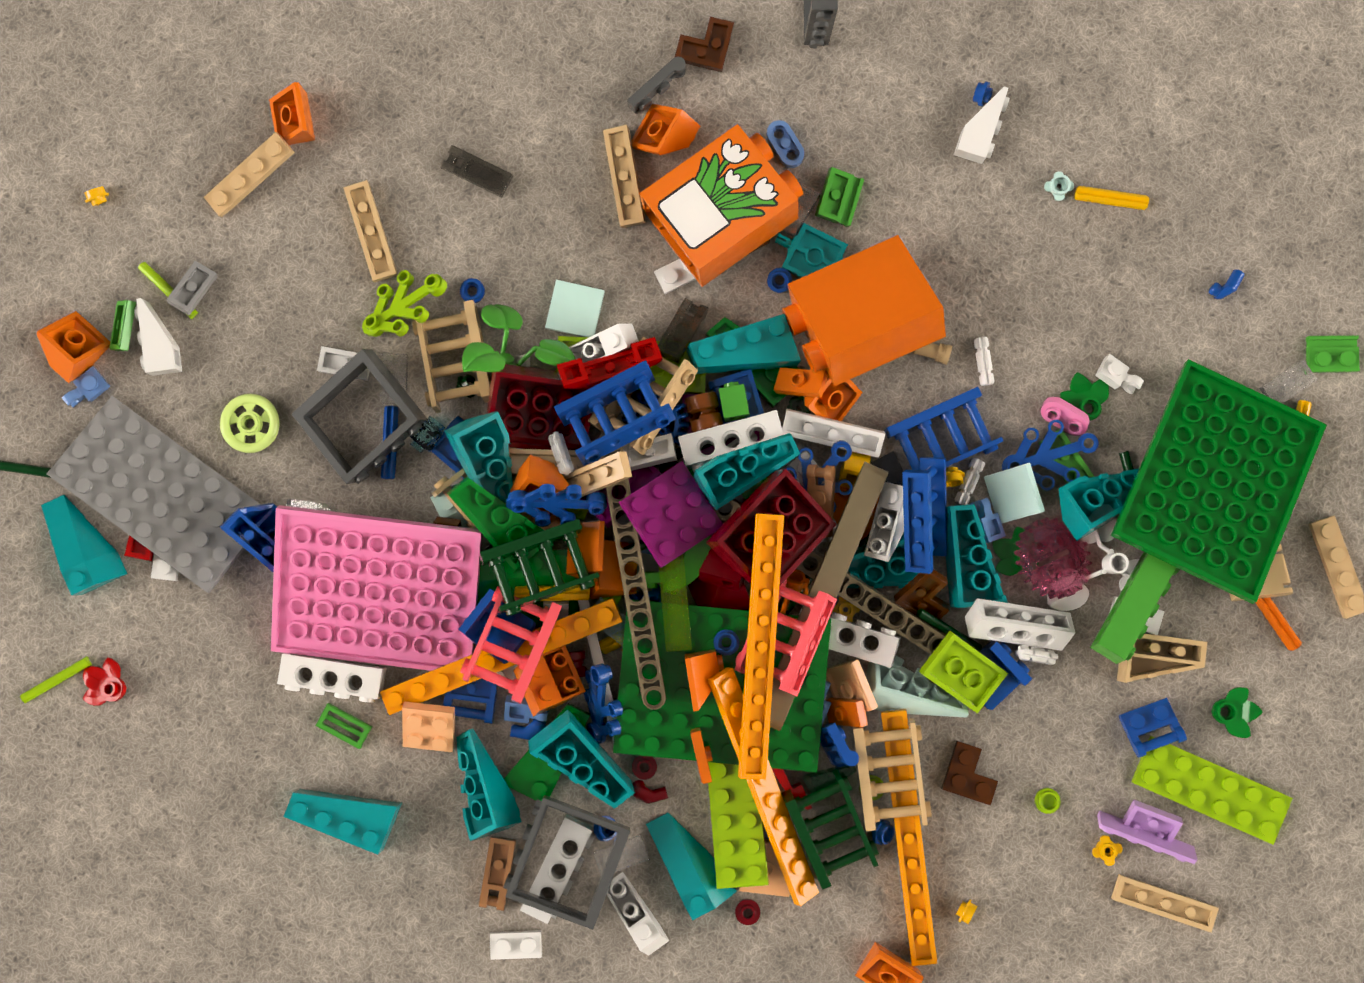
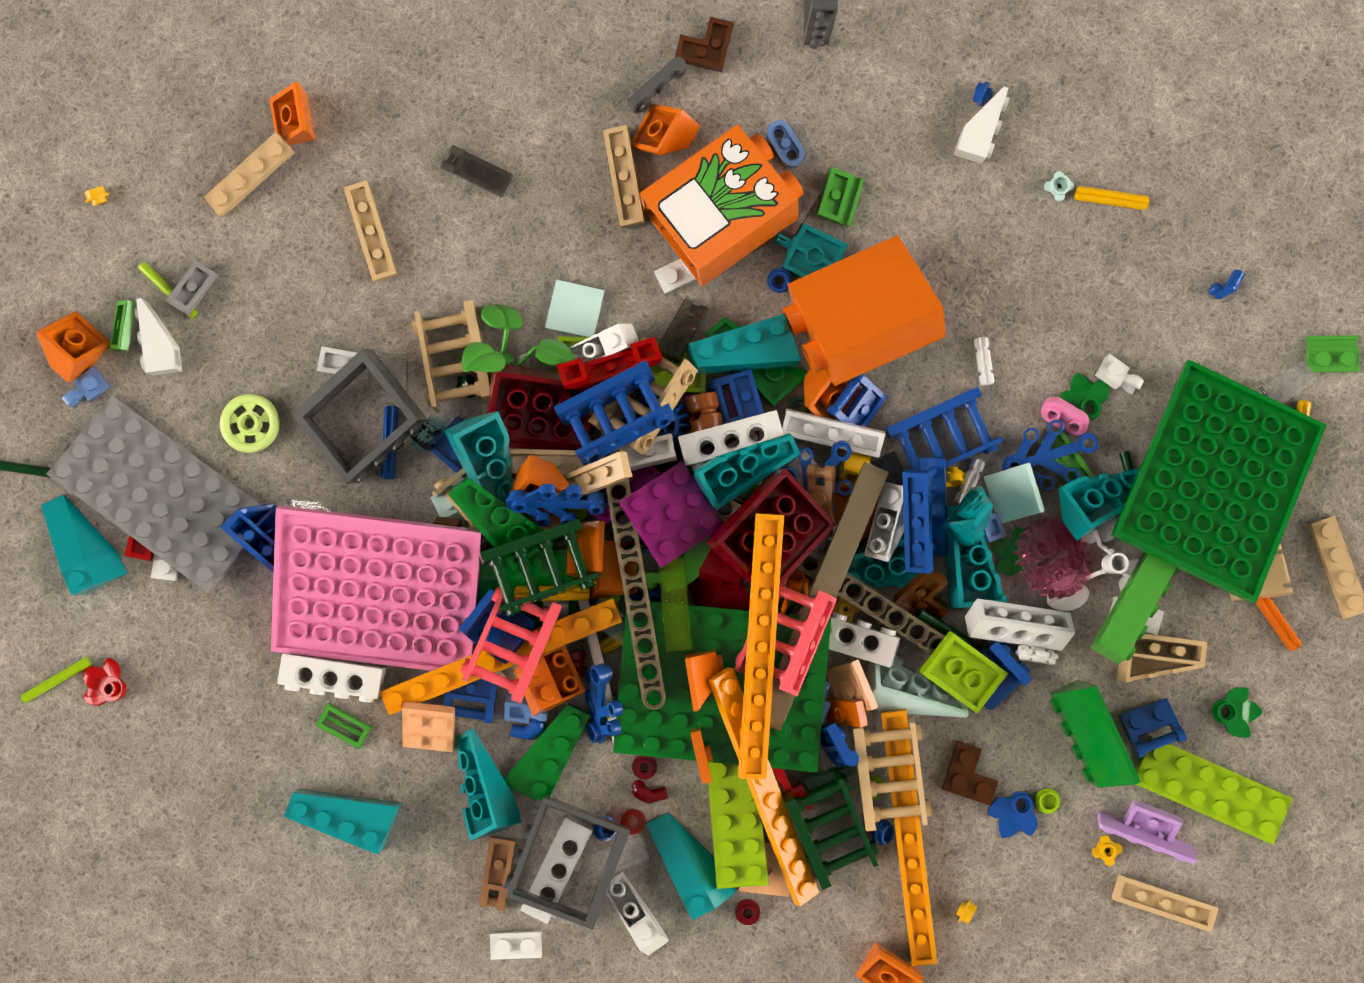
(377, 324): lime plant -> none
(472, 283): blue plate -> none
(561, 453): white axle -> none
(578, 755): teal wedge -> none
(641, 820): none -> clear red plate
(734, 402): bright green brick -> none
(734, 642): blue plate -> none
(800, 382): orange plate -> none
(862, 407): none -> blue plate
(940, 352): tan pin -> none
(970, 517): none -> teal wedge
(1012, 818): none -> blue plate
(1093, 735): none -> green slope

